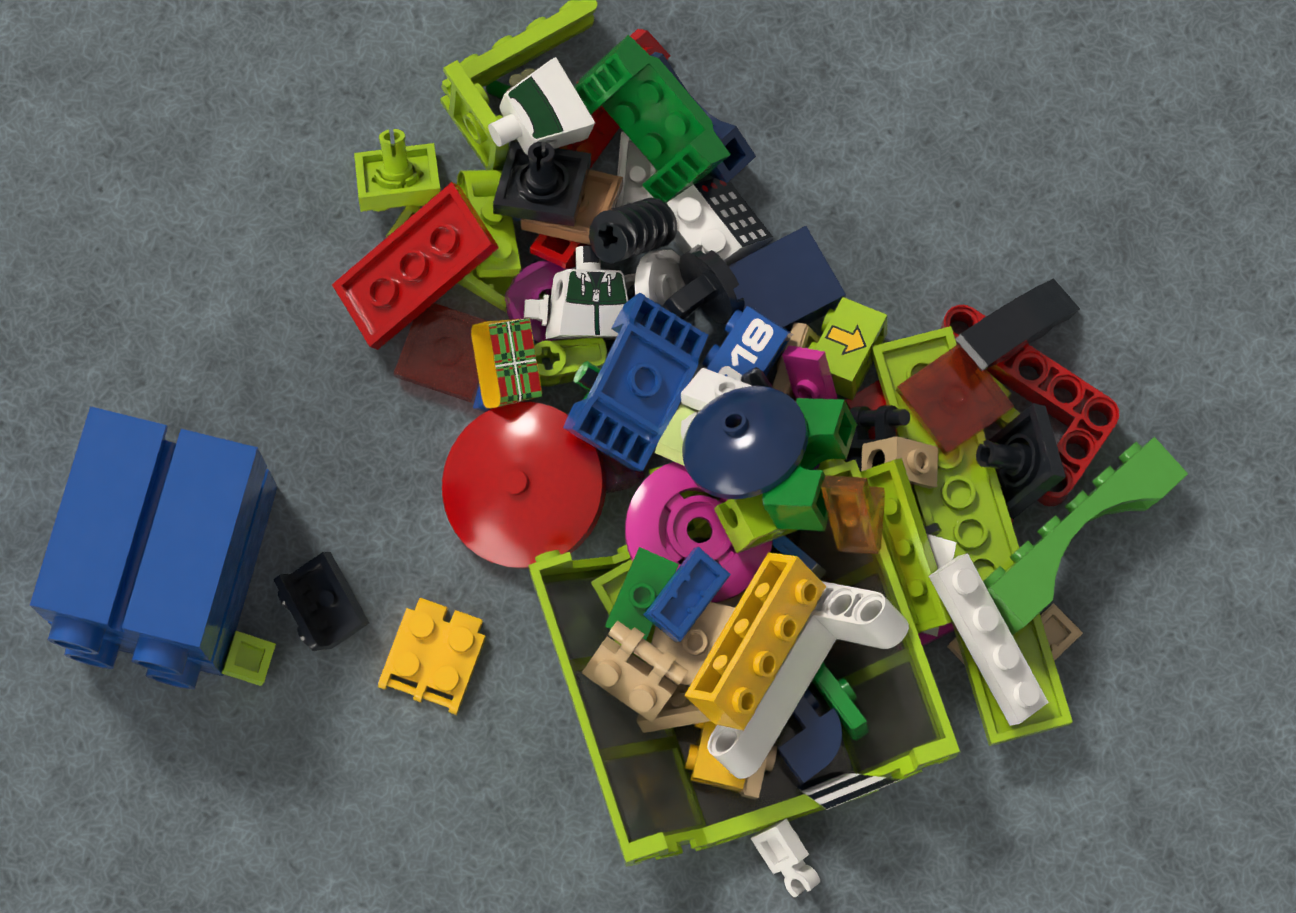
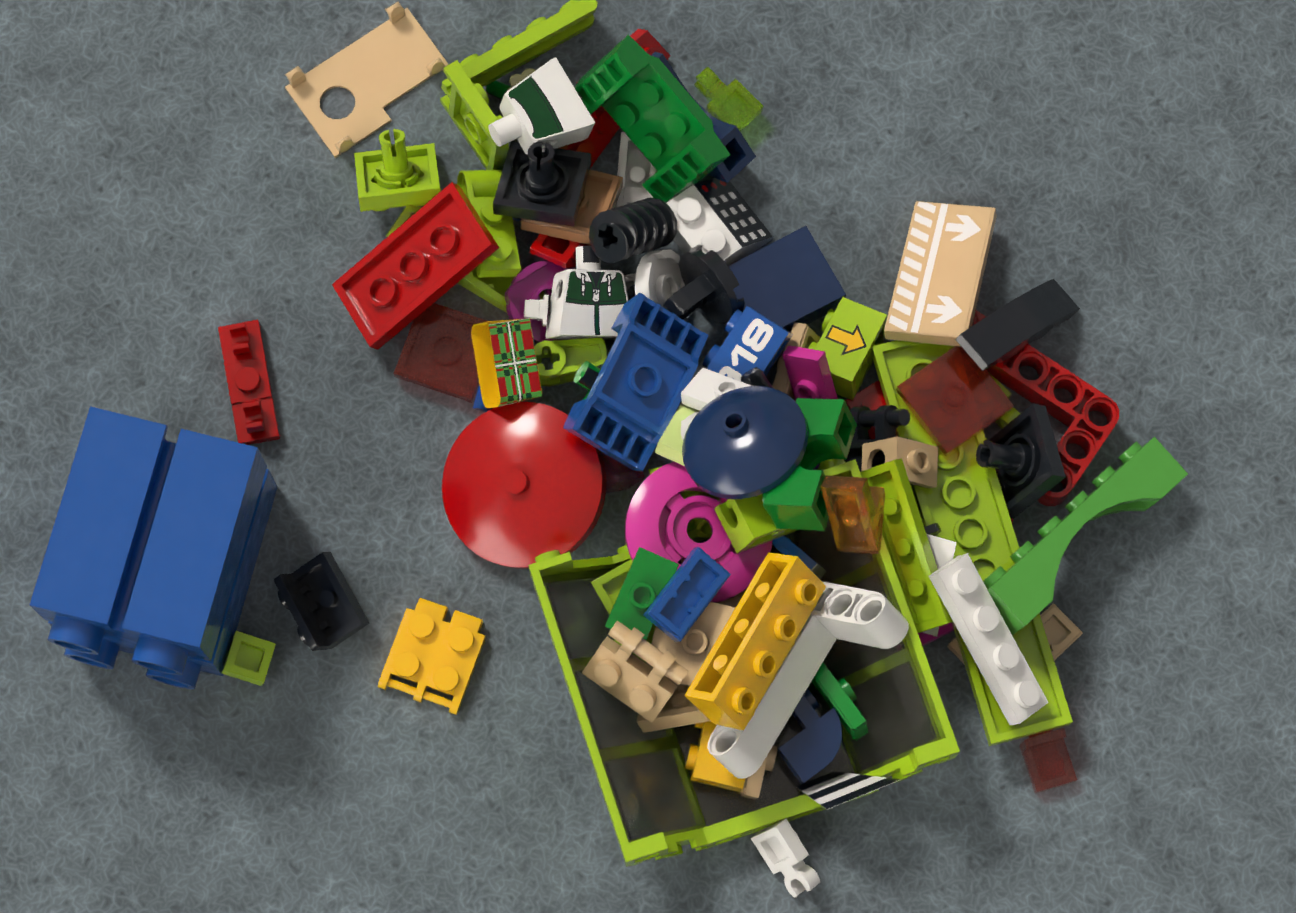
(249, 382): none -> red plate
(375, 71): none -> tan piece
(729, 103): none -> clear neon green plate
(940, 273): none -> tan tile
(1048, 760): none -> clear red bracket

